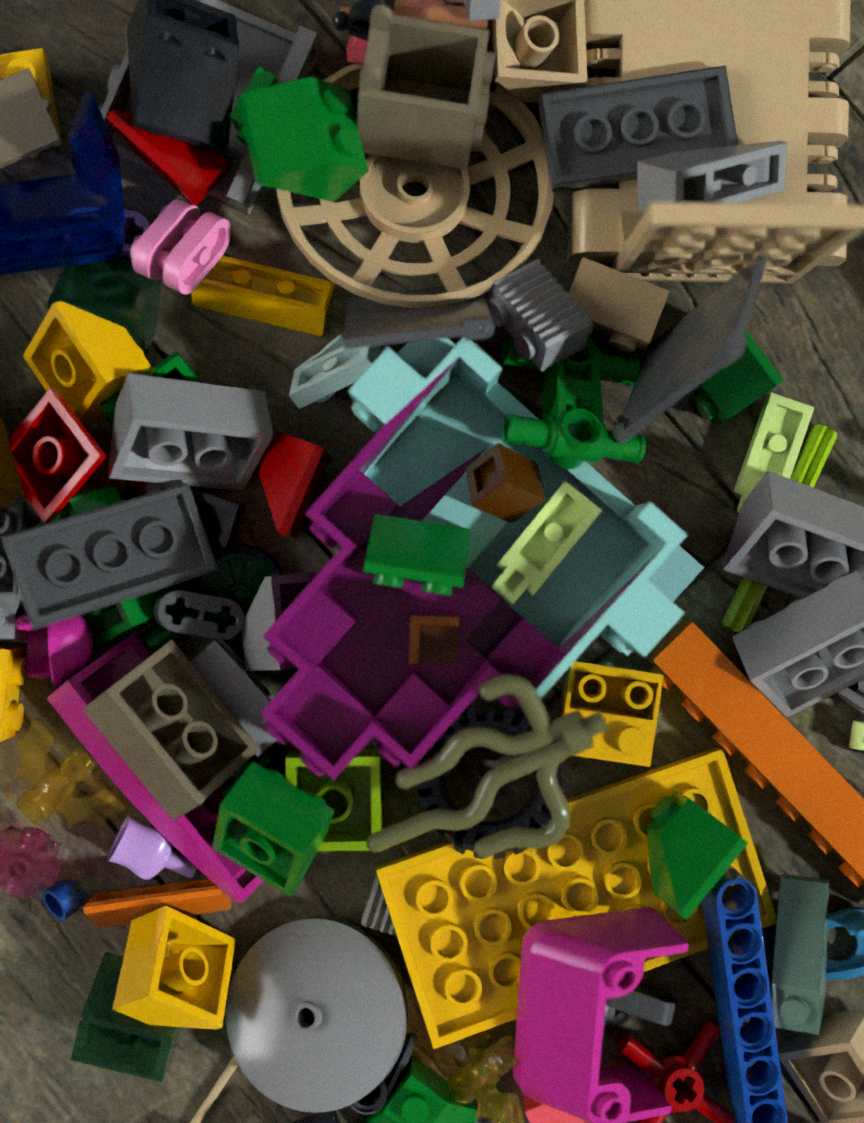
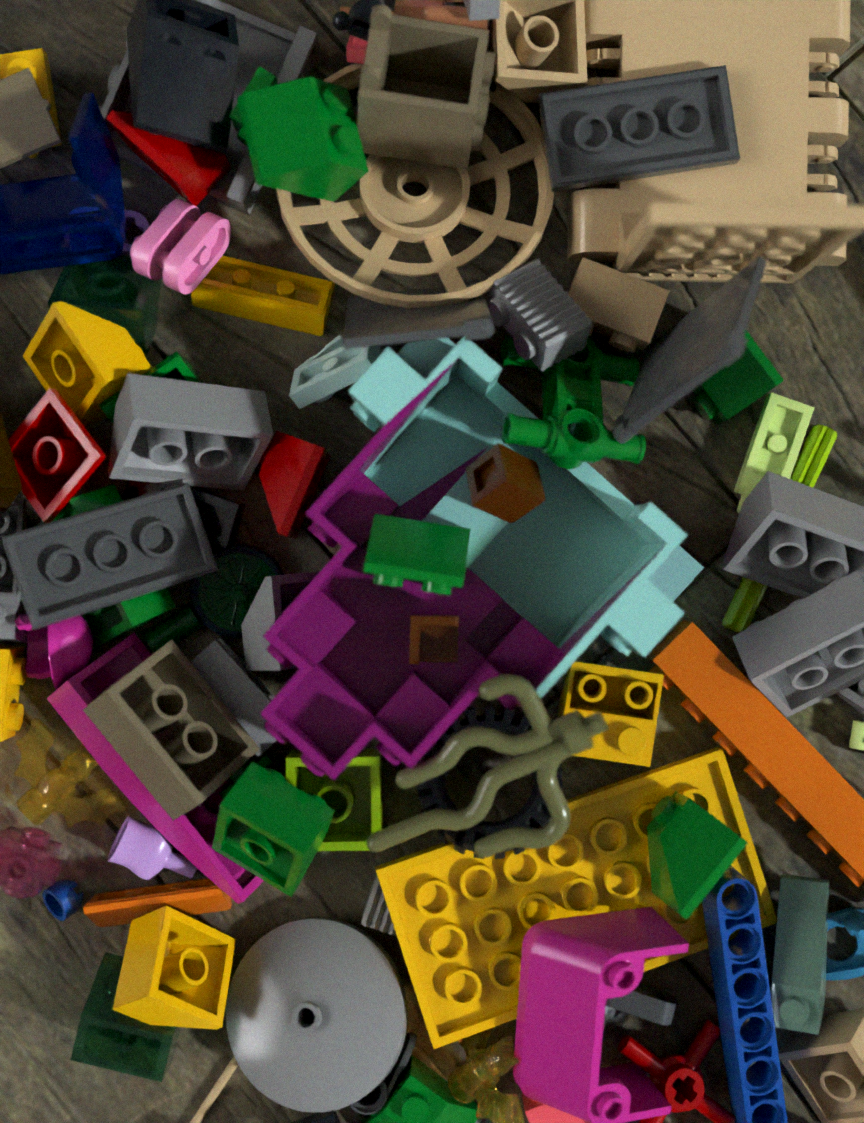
(196, 625): dark grey beam -> none
(545, 542): yellowish green hinge -> none
(713, 174): light grey slope -> none

